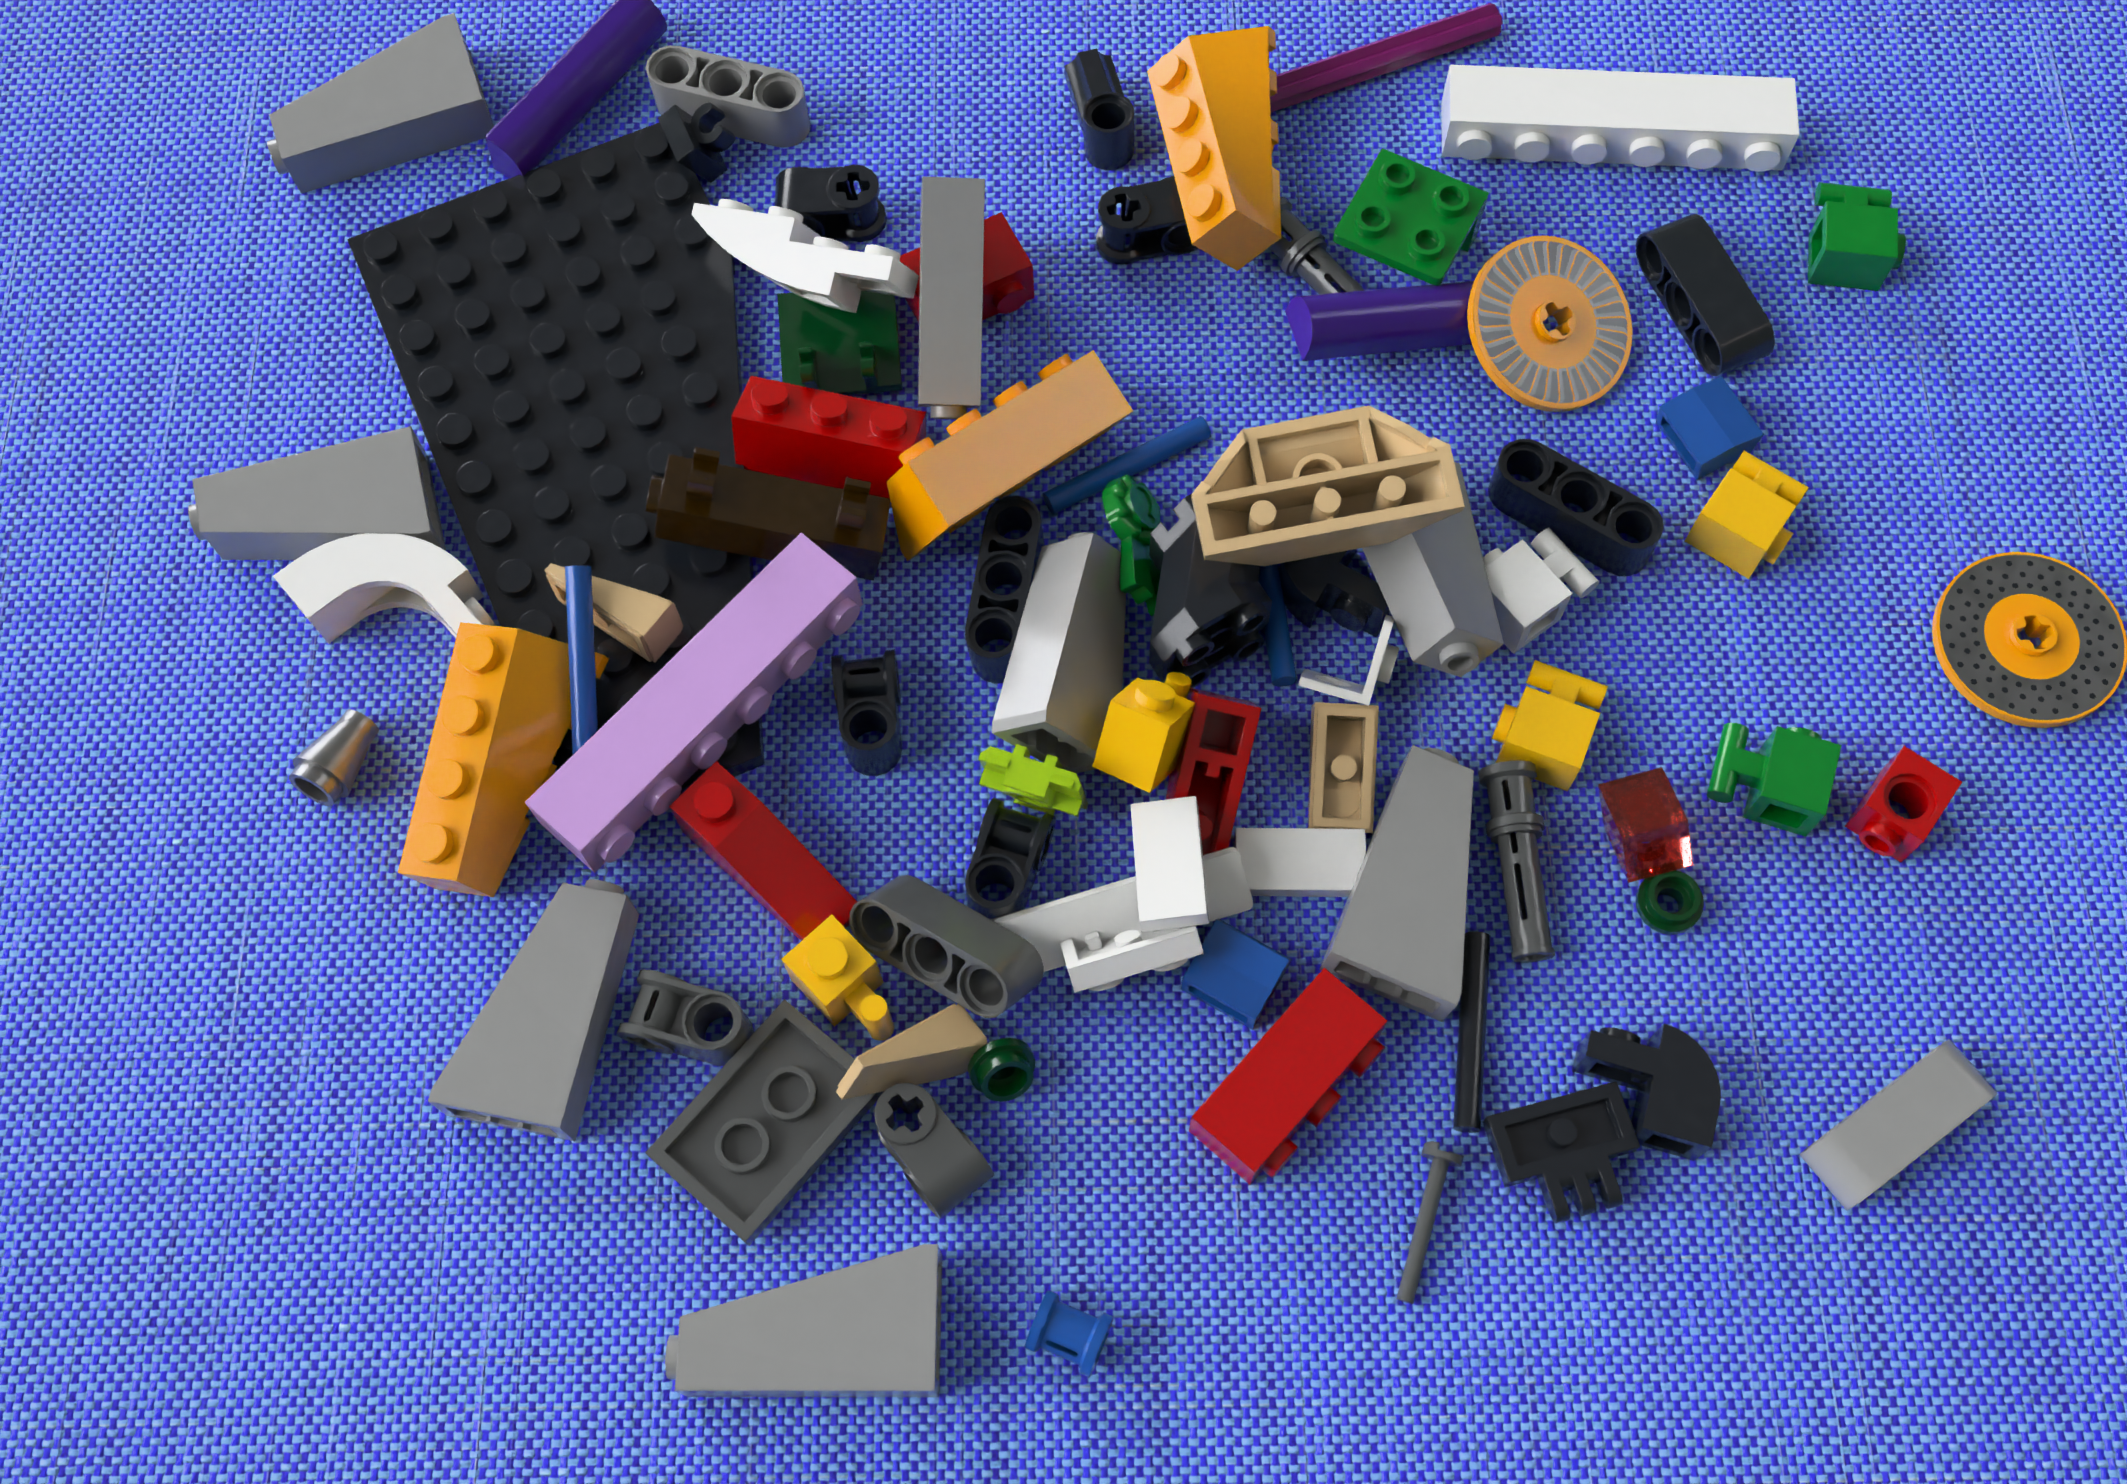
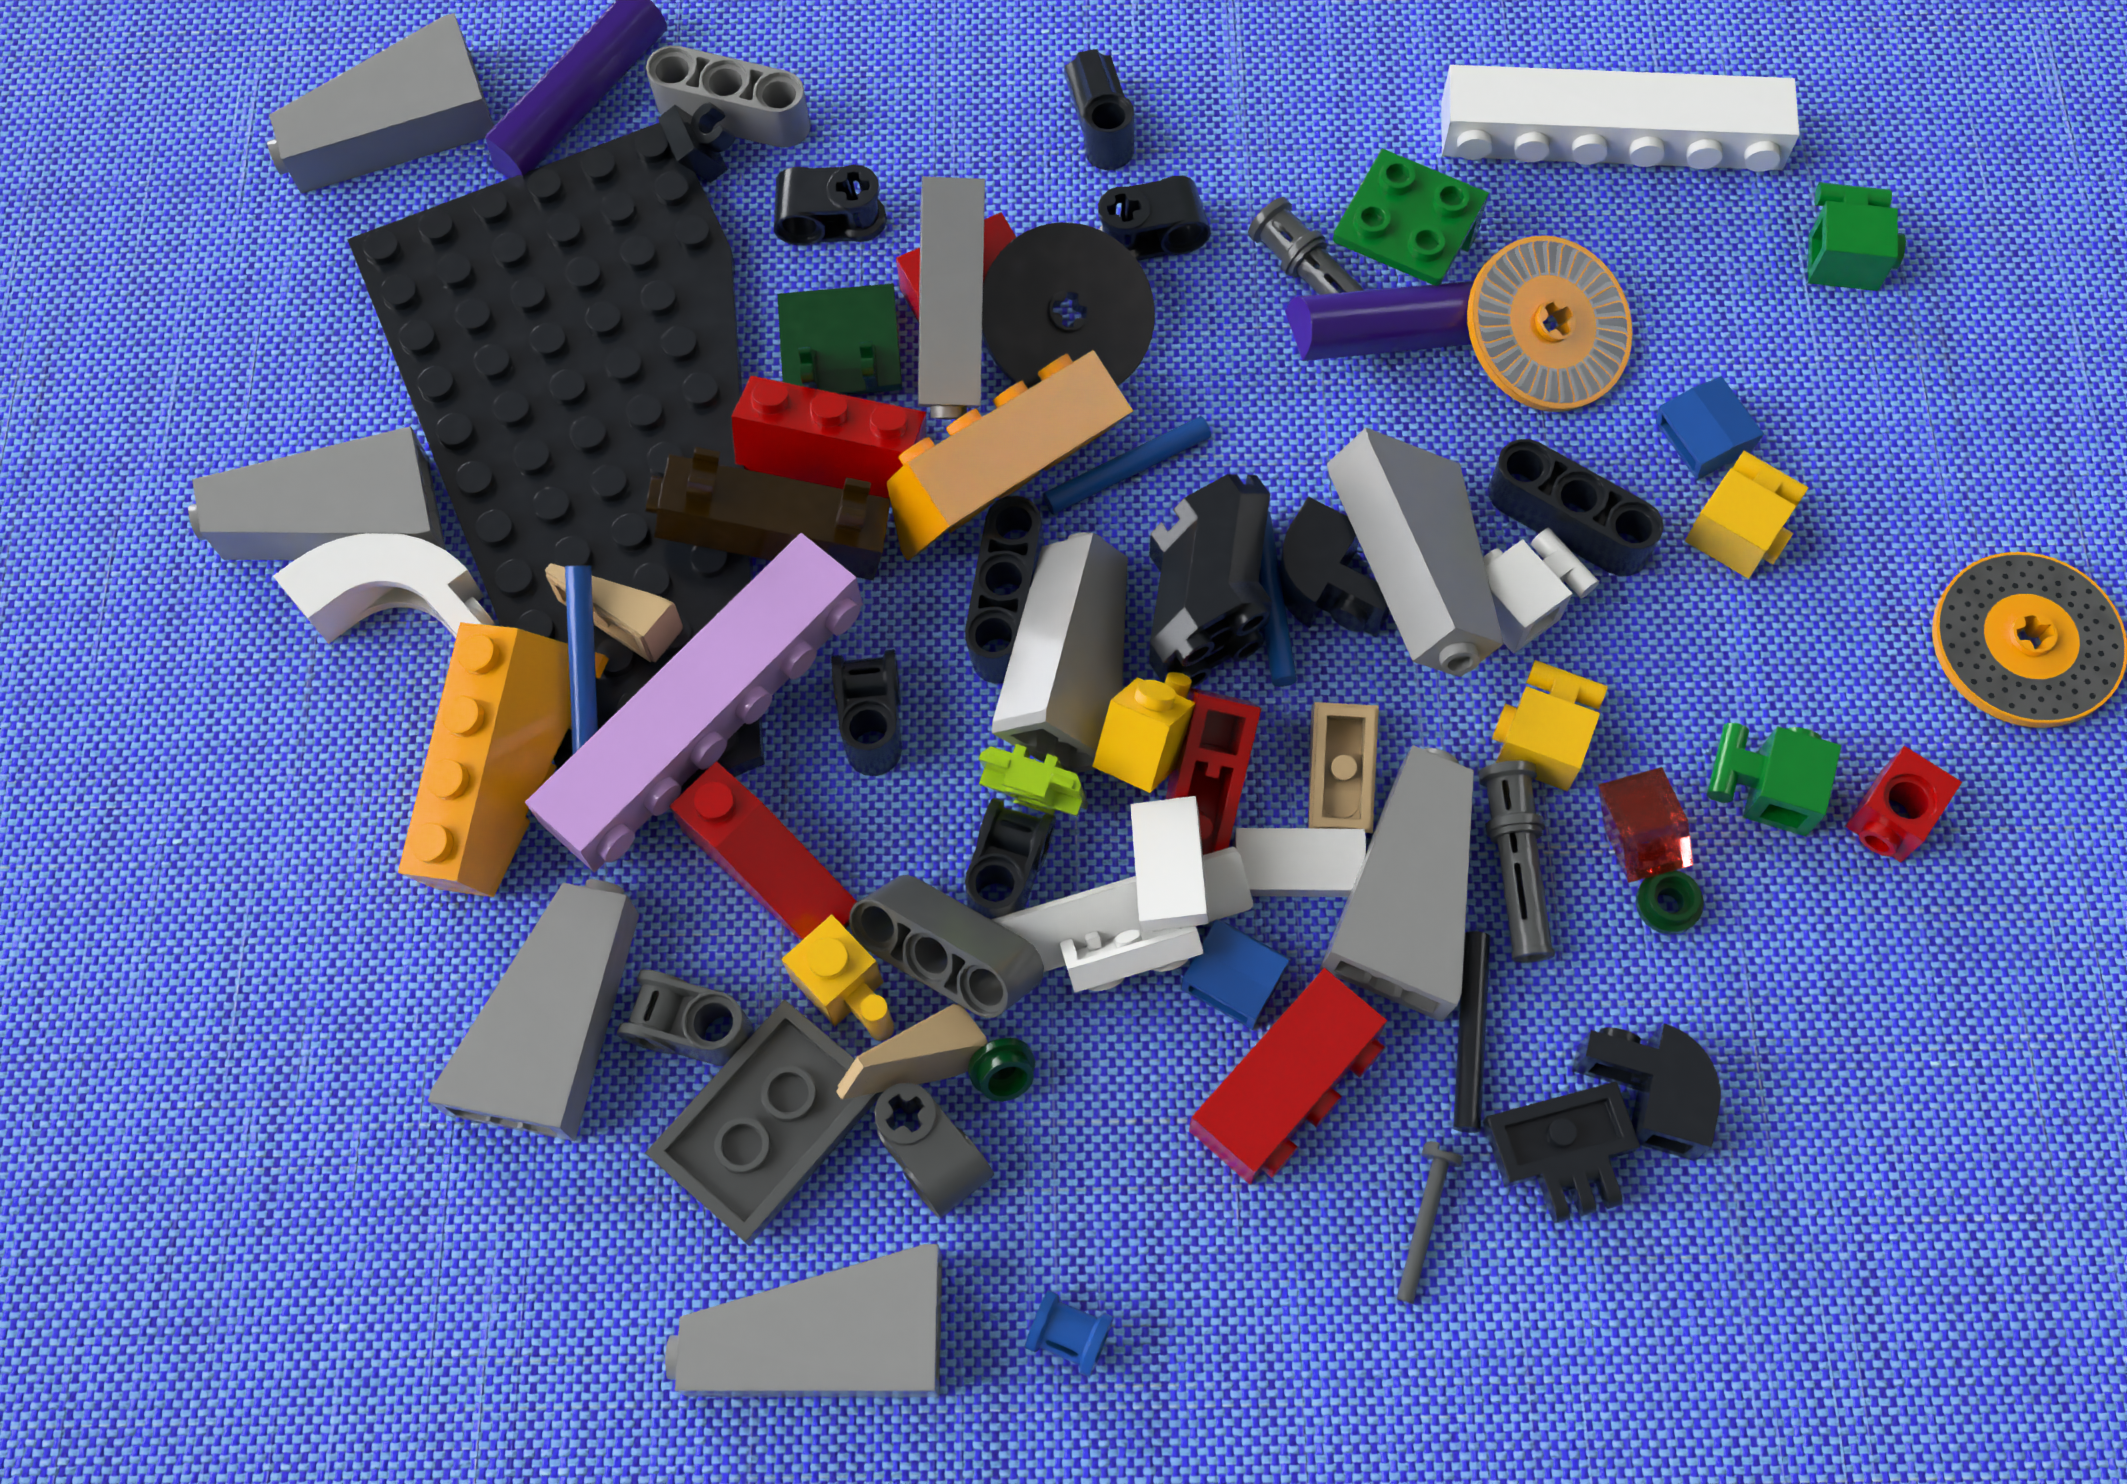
(334, 759): flat silver cone -> none
(801, 259): white slope -> none
(1058, 264): none -> black piece
(1133, 516): green piece -> none
(1222, 138): light orange wedge -> none
(1323, 488): tan wedge -> none
(1380, 670): white bracket -> none
(1386, 55): magenta axle -> none
(1705, 295): black beam -> none
(1898, 1124): light grey beam -> none

